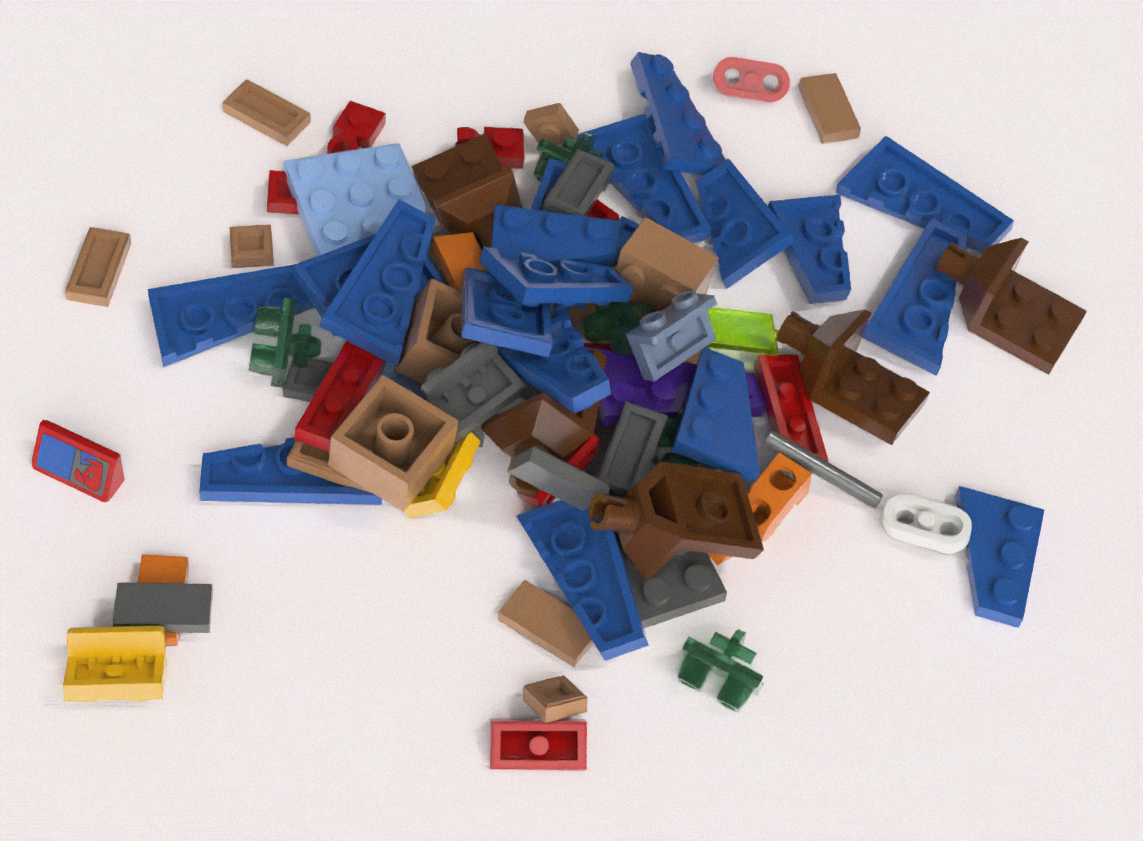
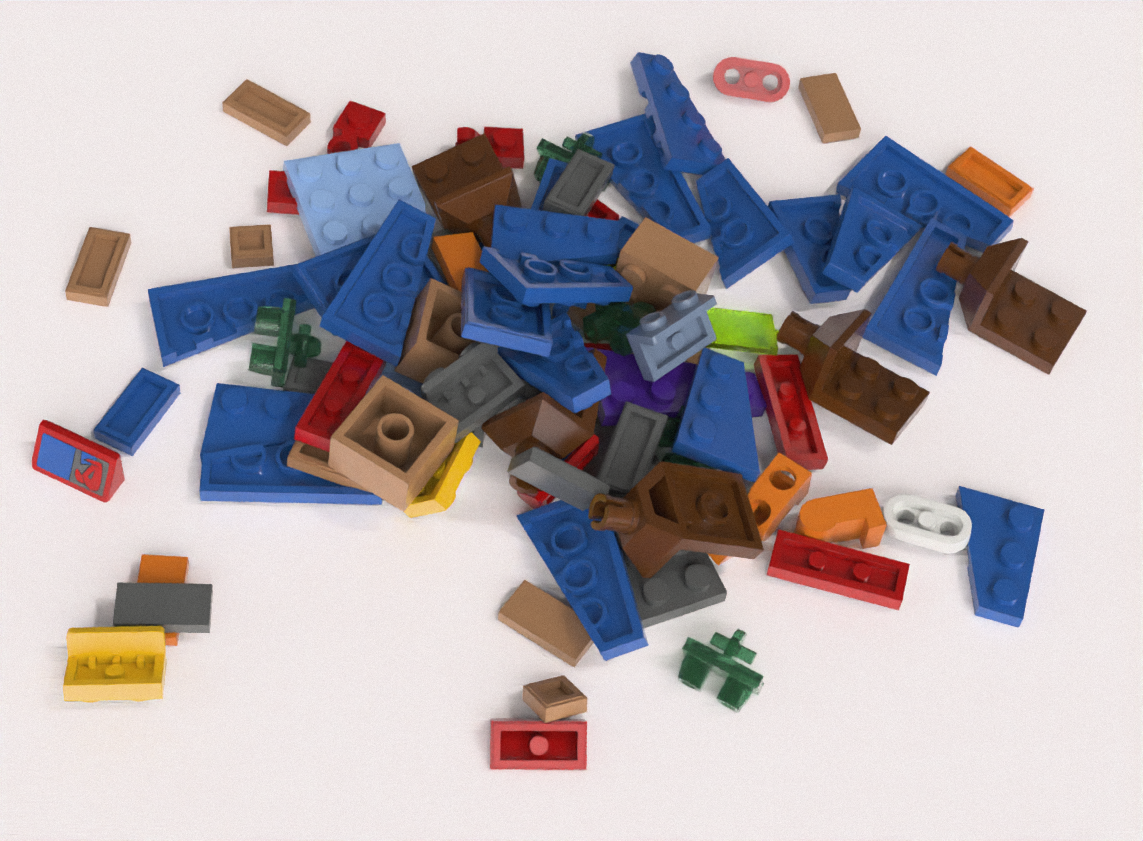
(137, 411): none -> blue tile
(252, 416): none -> blue wing
(550, 123): medium nougat plate -> none
(822, 468): bar -> none
(838, 569): none -> red plate
(843, 518): none -> orange leg
(865, 240): none -> blue wing
(989, 181): none -> orange tile

